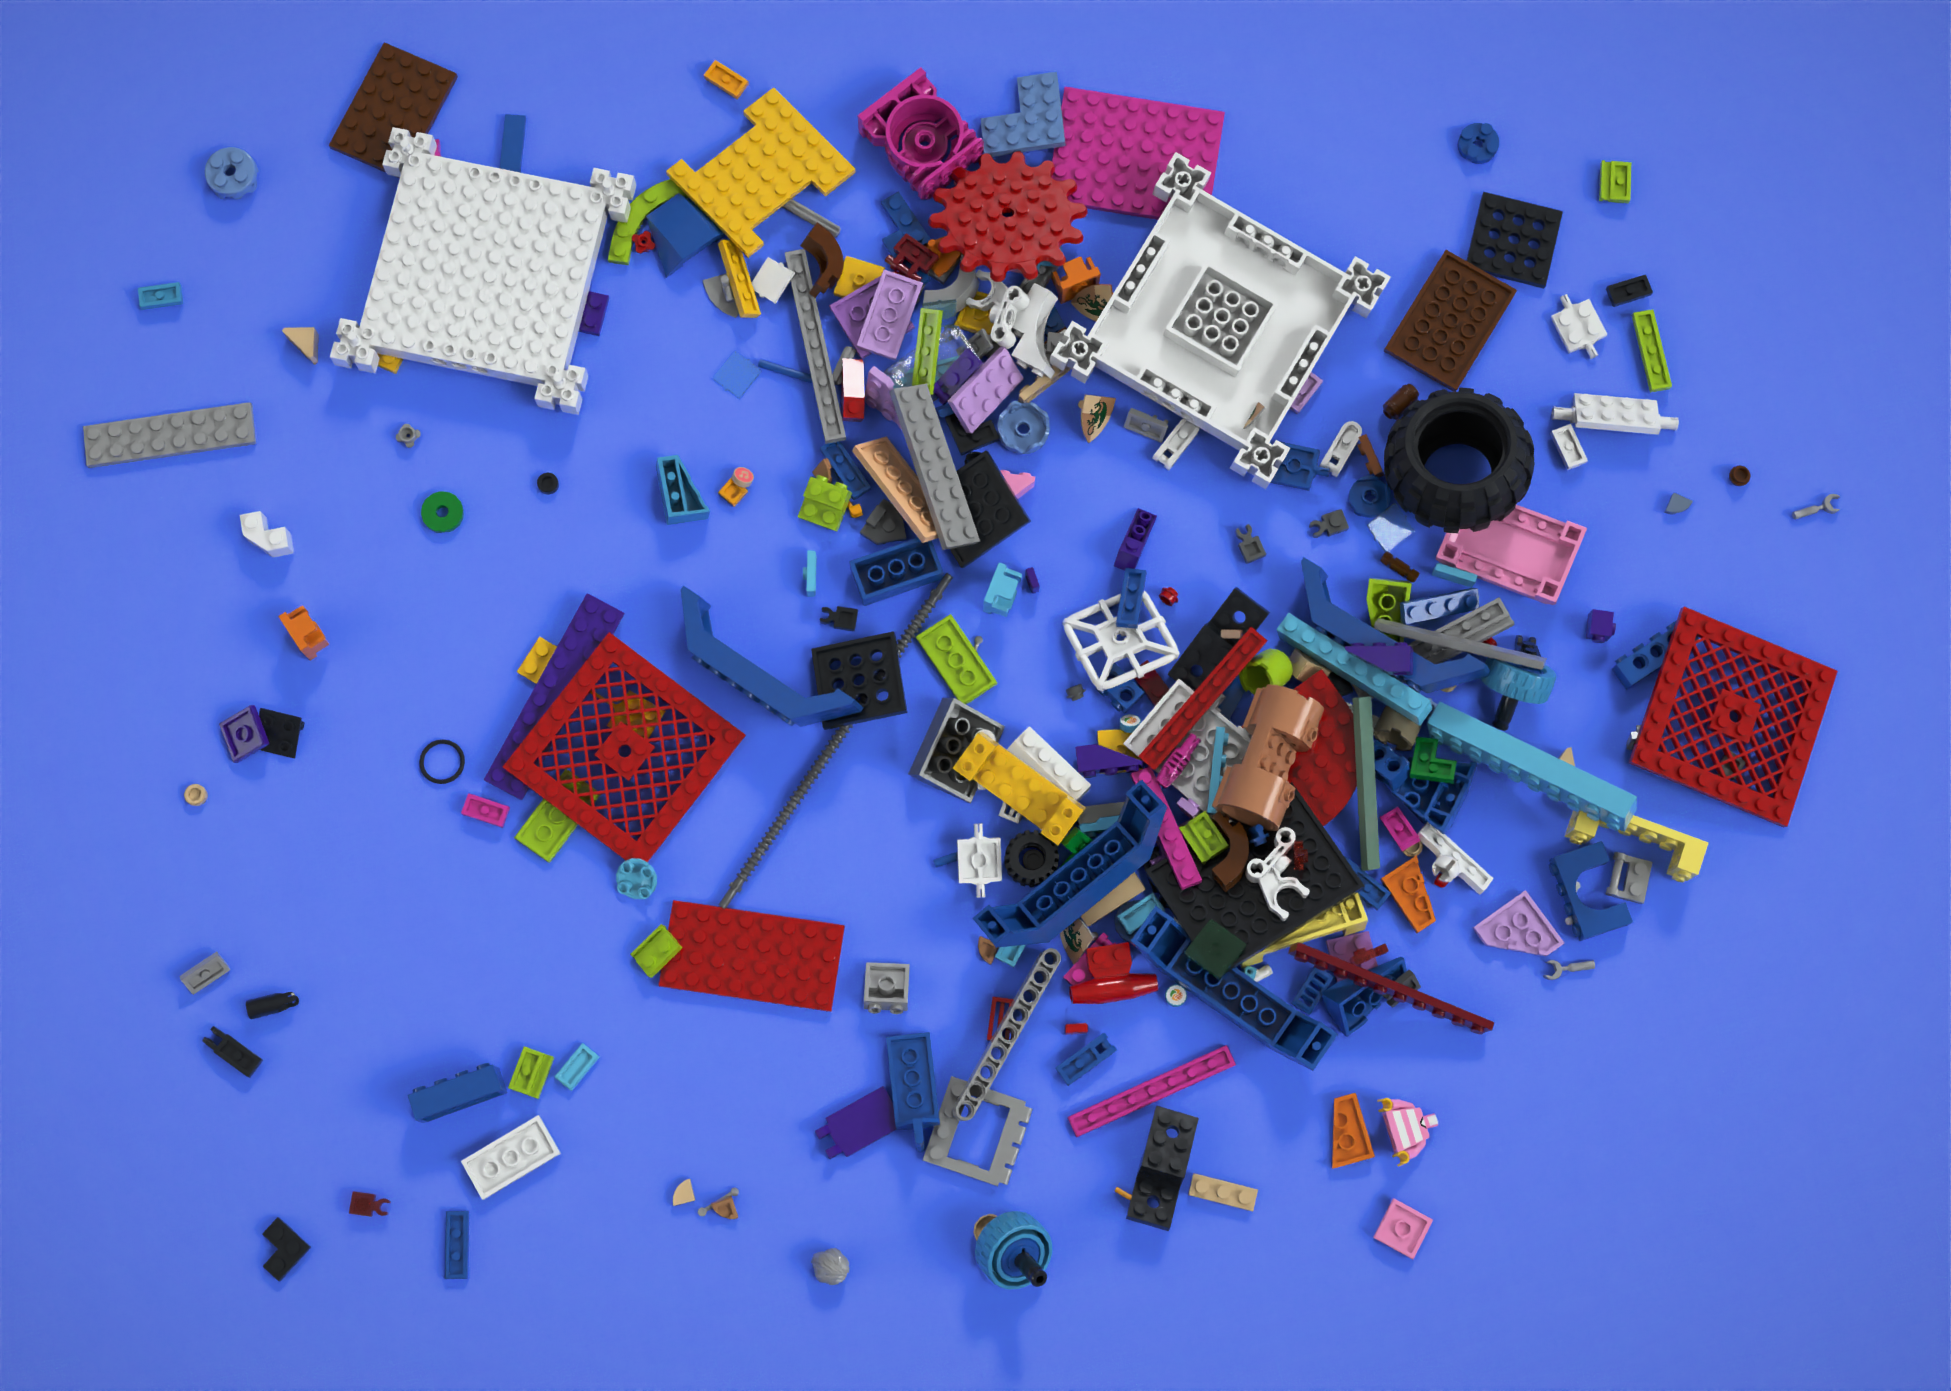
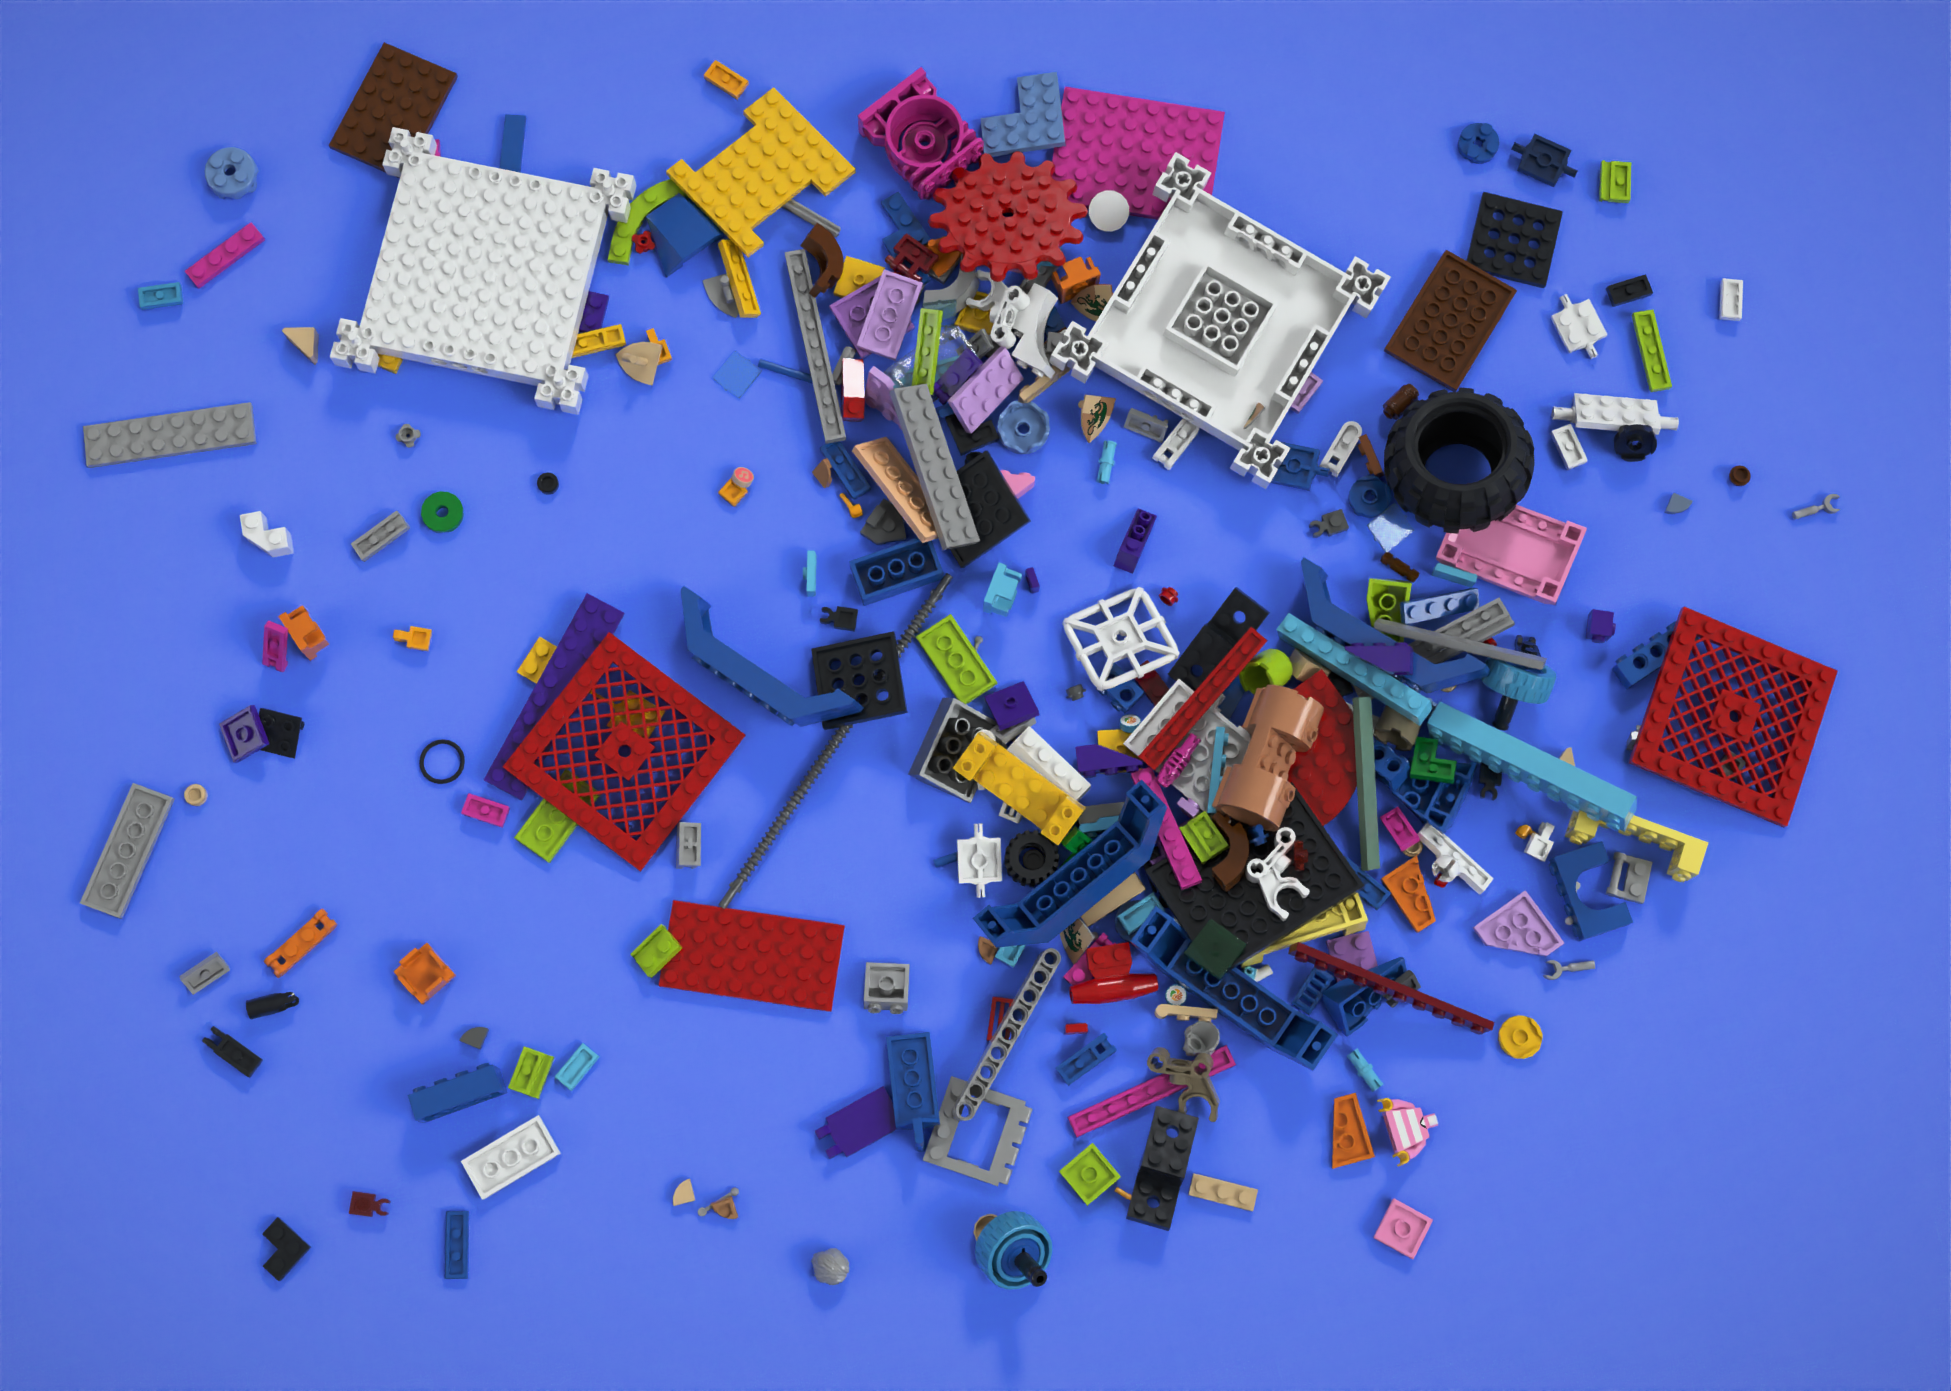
(127, 851): none -> light grey plate
(224, 255): none -> dark pink plate
(275, 646): none -> dark pink plate
(300, 943): none -> orange plate
(380, 536): none -> light grey hinge
(416, 638): none -> light orange plate
(423, 973): none -> orange panel
(475, 1037): none -> dark grey tile
(599, 340): none -> yellow plate
(636, 879): medium azure dish -> none
(640, 361): none -> tan shield
(665, 355): none -> light orange plate
(678, 493): dark azure wedge -> none
(688, 845): none -> light grey hinge
(772, 280): white piece -> none
(824, 503): lime plate -> none
(1010, 733): none -> light grey plate
(1012, 705): none -> dark purple plate
(1089, 1174): none -> lime plate
(1106, 462): none -> medium azure pin
(1109, 210): none -> white tile
(1131, 598): blue plate -> none
(1184, 1013): none -> tan plate
(1187, 1073): none -> dark tan piece
(1201, 1038): none -> light grey hair
(1231, 633): medium nougat tile -> none
(1251, 547): dark grey plate -> none
(1361, 955): clear red plate -> none
(1365, 1070): none -> medium azure pin
(1490, 780): none -> black plate
(1520, 1037): none -> yellow tile
(1523, 831): none -> light orange hand
(1538, 844): none -> white plate
(1544, 160): none -> dark blue plate
(1636, 432): none -> black plate
(1731, 299): none -> white plate

